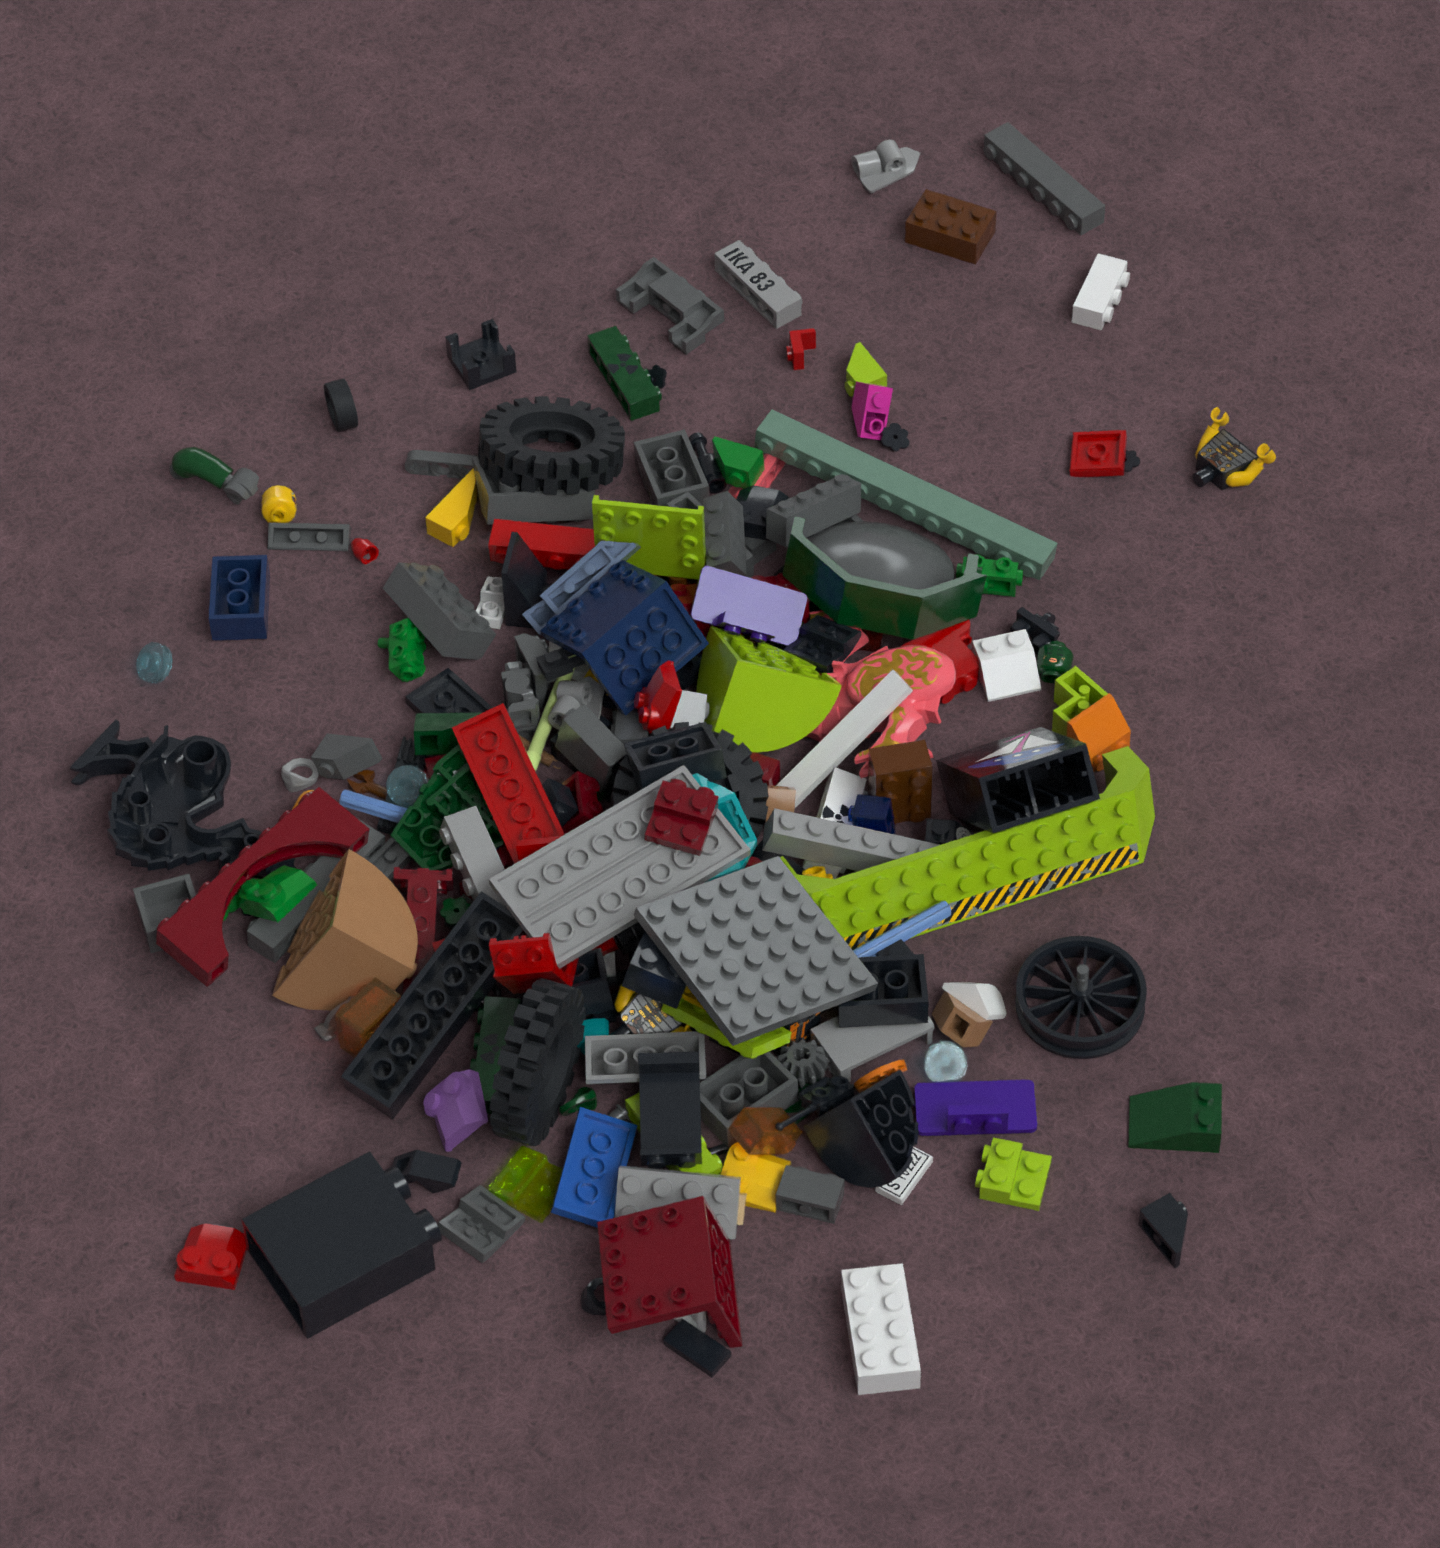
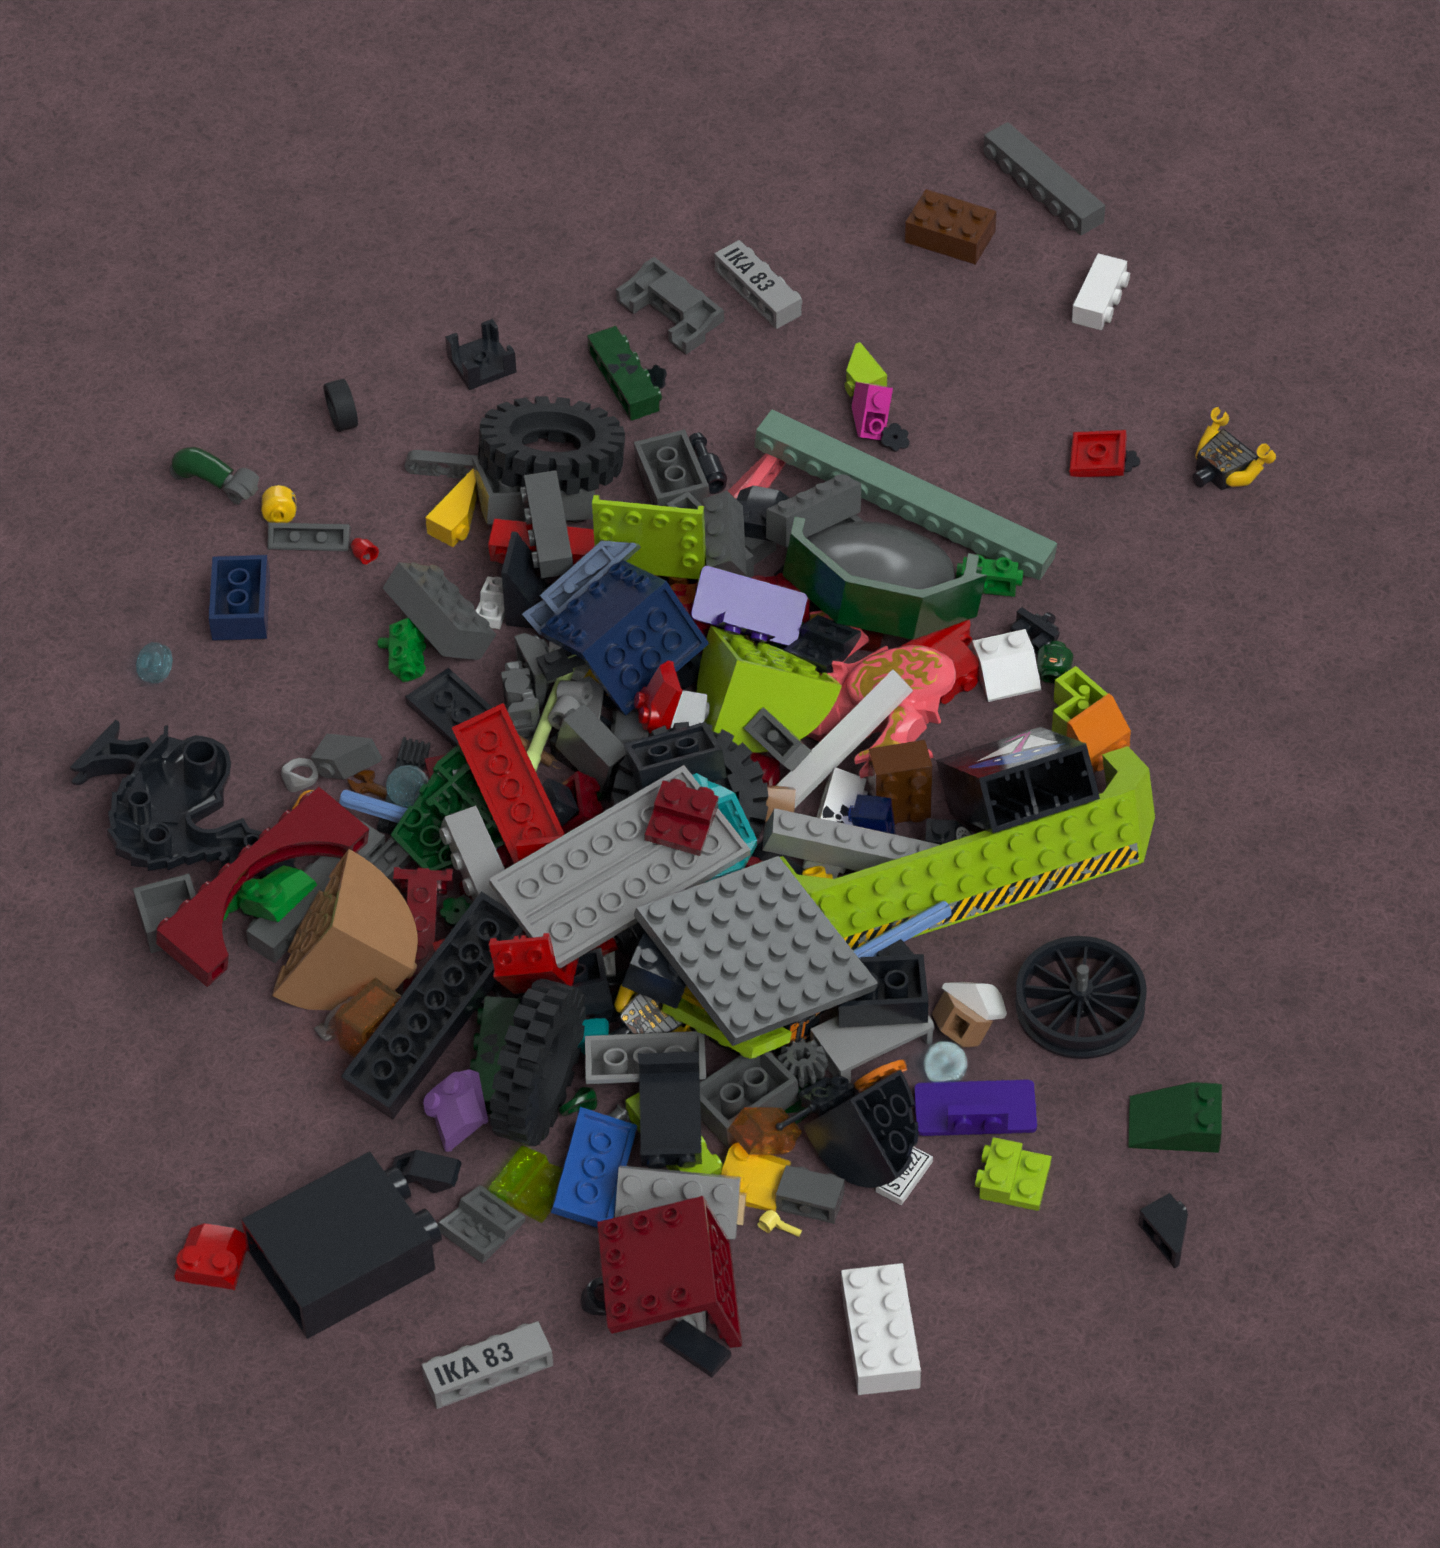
(434, 732): dark green slope -> none
(487, 1364): none -> light grey brick
(548, 524): none -> dark grey brick
(713, 1150): black piece -> none
(737, 462): green slope -> none
(771, 1219): none -> light yellow hand
(777, 739): none -> dark grey slope
(798, 342): red bracket -> none
(884, 165): light grey panel -> none

